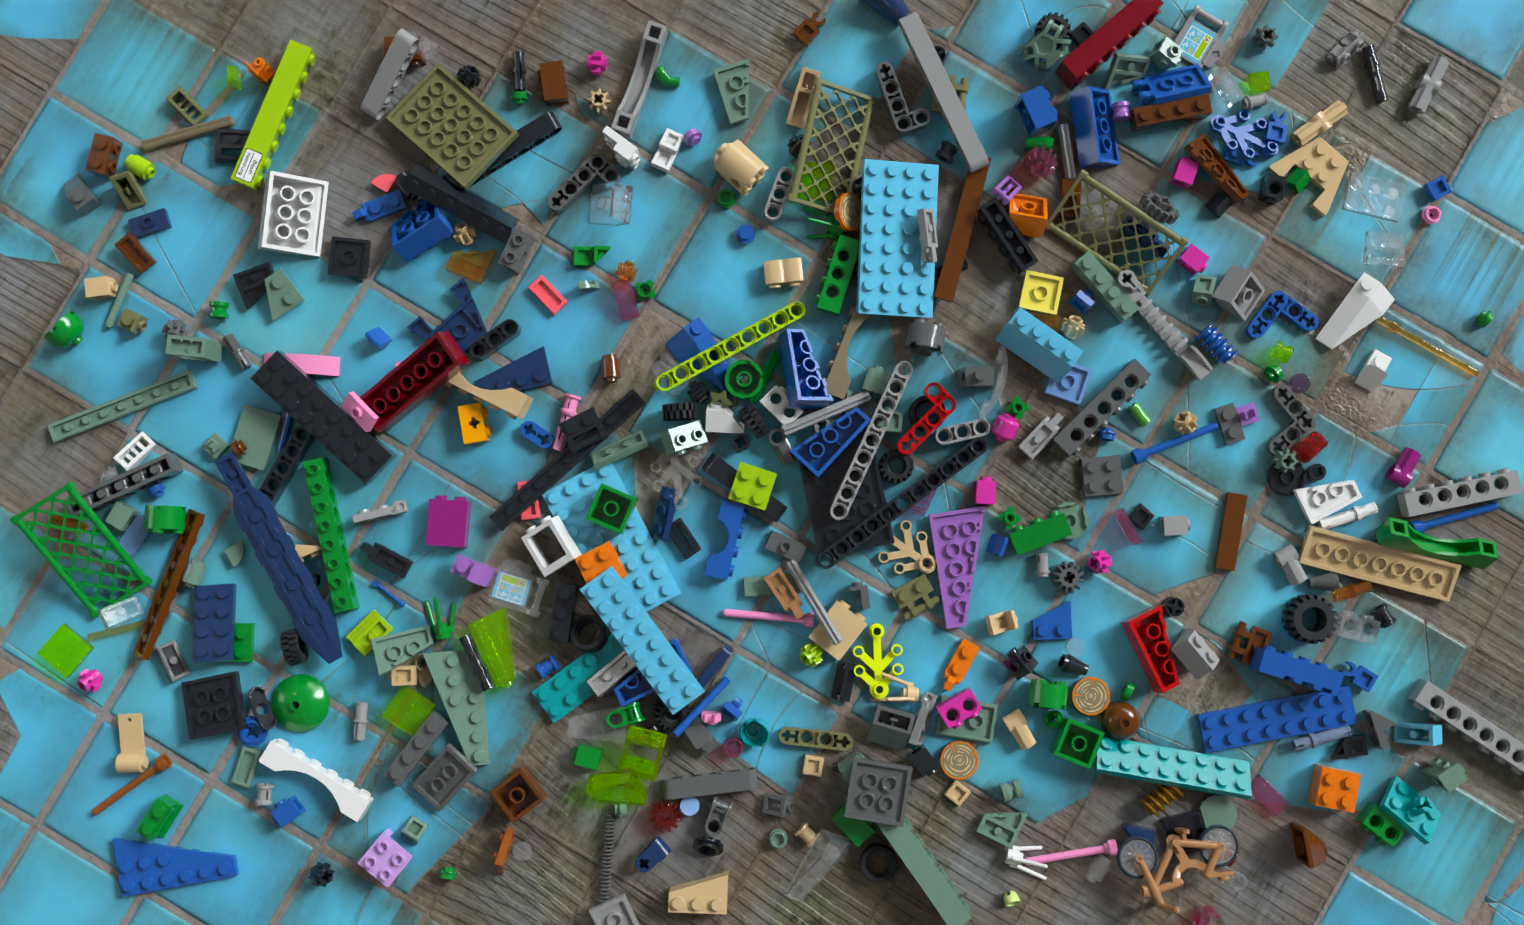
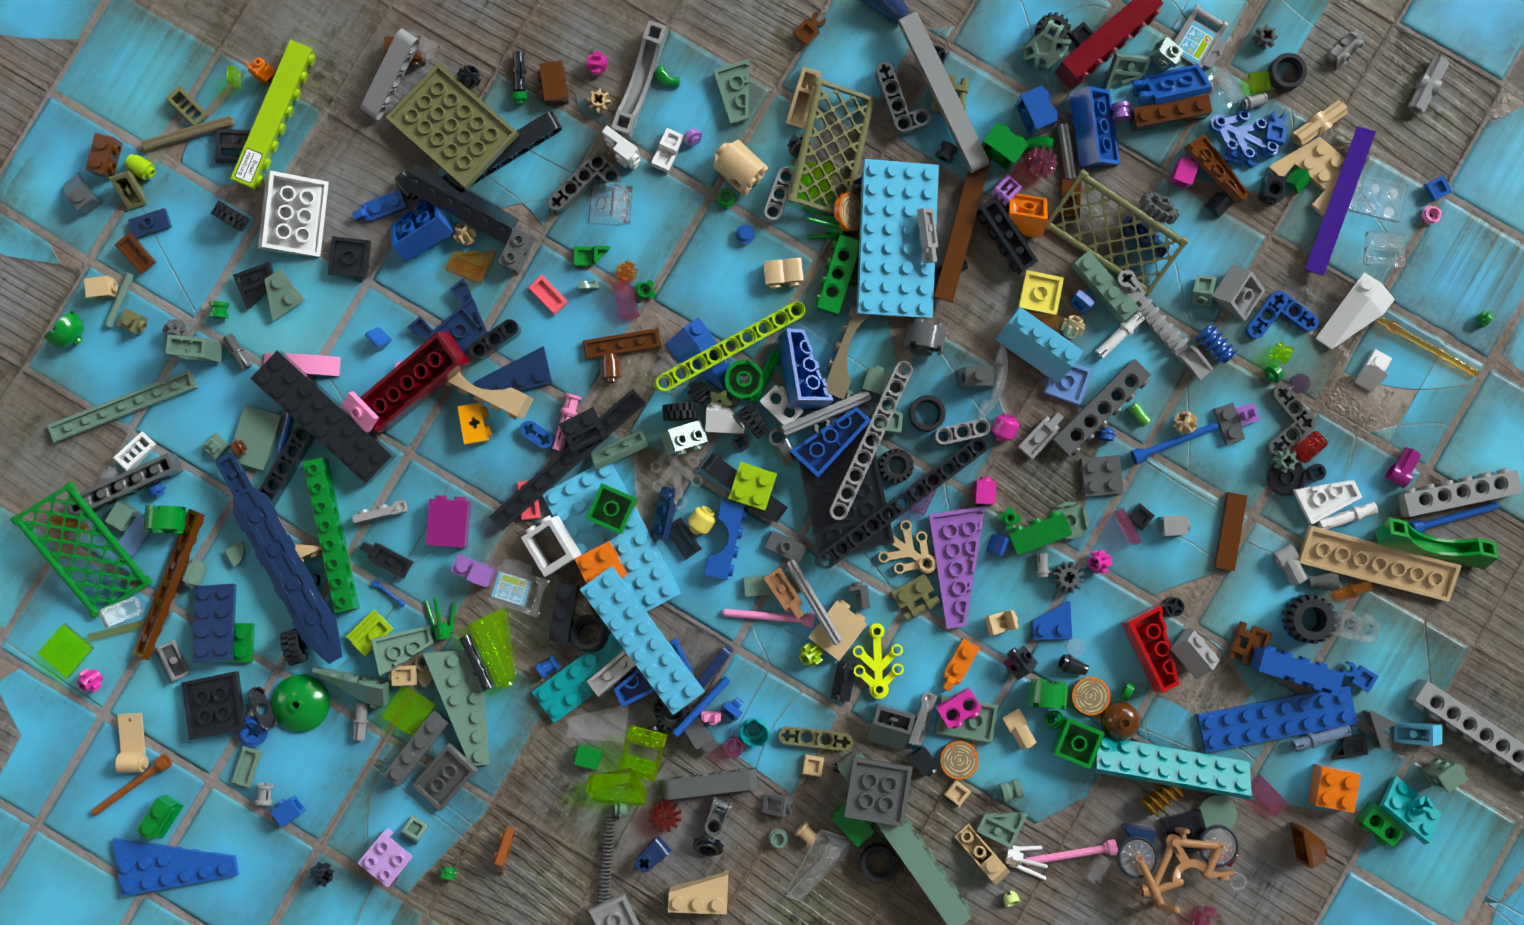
(229, 216): none -> black tyre
(350, 799): white arch -> none
(365, 688): none -> sand green wedge
(384, 182): coral tile -> none
(518, 794): reddish brown brick -> none
(522, 851): clear plate -> none
(622, 343): none -> reddish brown tile
(626, 715): green piece -> none
(689, 805): light blue tile -> none
(701, 520): none -> light yellow head
(908, 694): tan plant -> none
(923, 422): red beam -> none
(982, 854): none -> tan slope
(1003, 146): none -> green brick
(1022, 408): green plate -> none
(1120, 334): none -> white pin
(1193, 259): dark pink brick -> none
(1298, 63): none -> black tyre
(1340, 201): none -> dark purple tile
(1369, 51): black pin -> none
(1383, 615): black bush -> none

